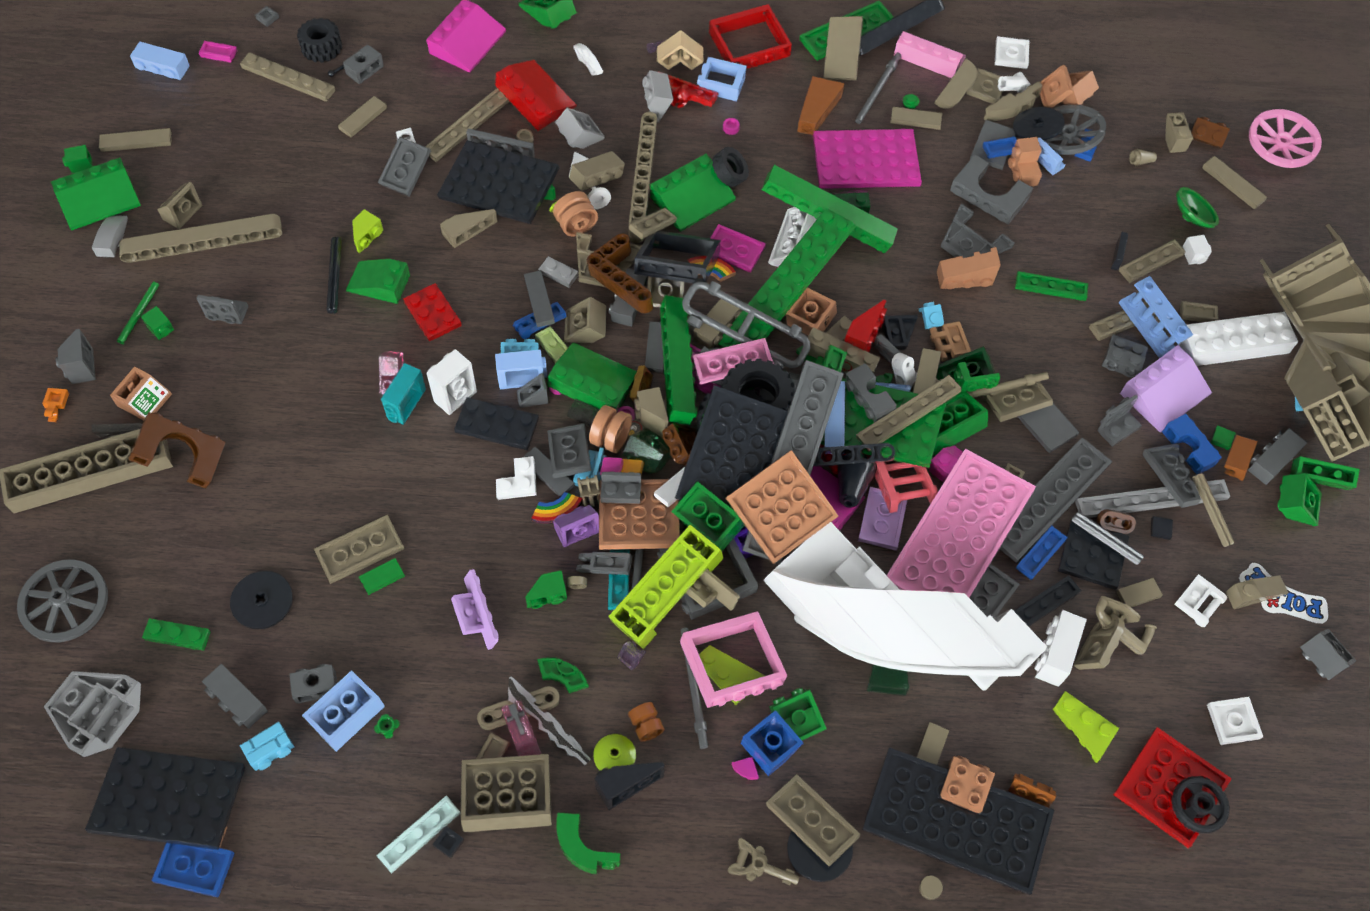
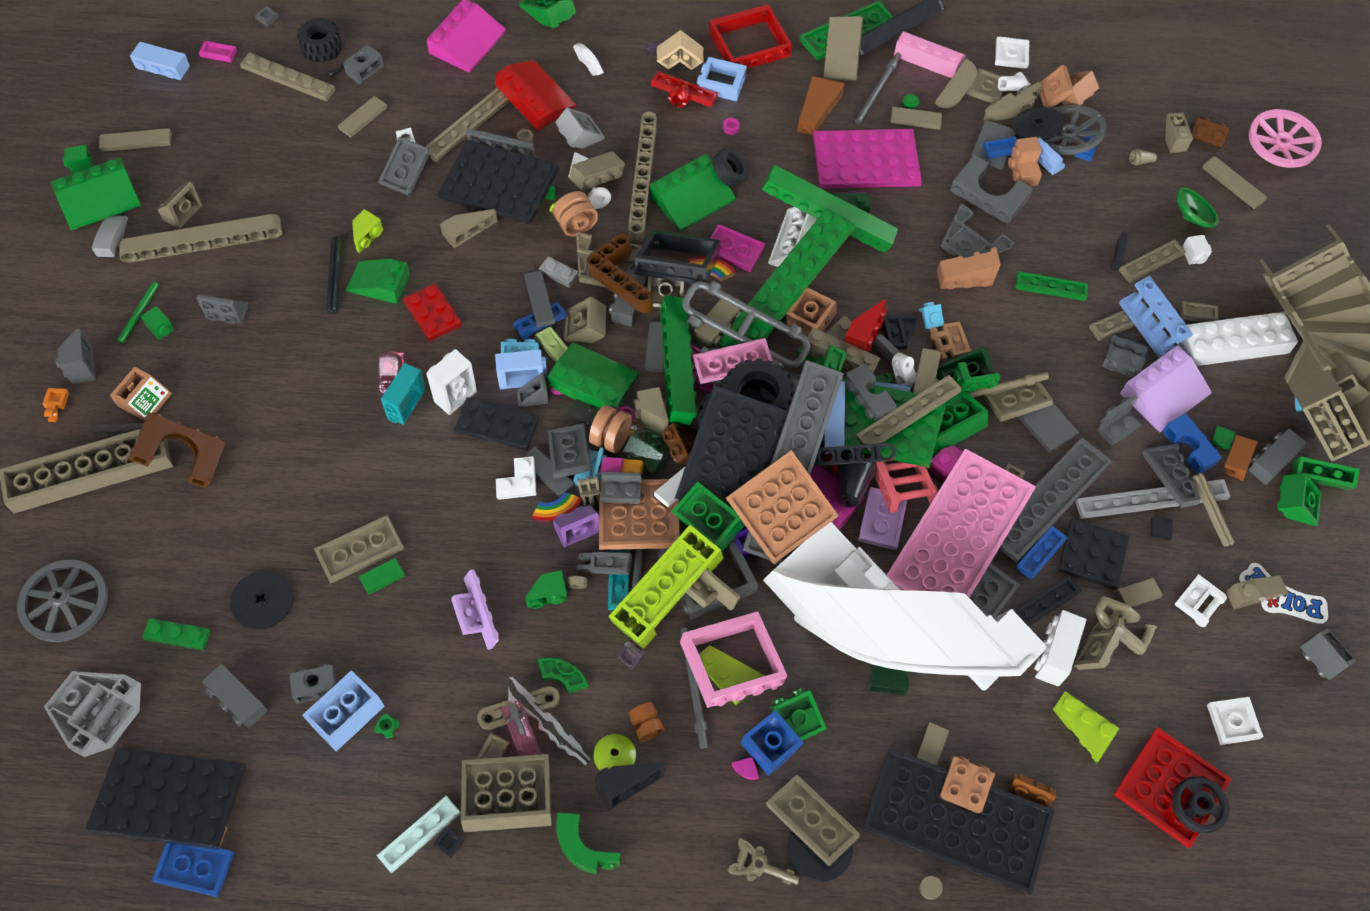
(267, 746): medium azure brick -> none
(642, 381): pearl gold plate -> none
(652, 223): dark tan tile -> none
(657, 92): light grey slope -> none
(1108, 538): axle -> none
(1115, 520): reddish brown plate -> none

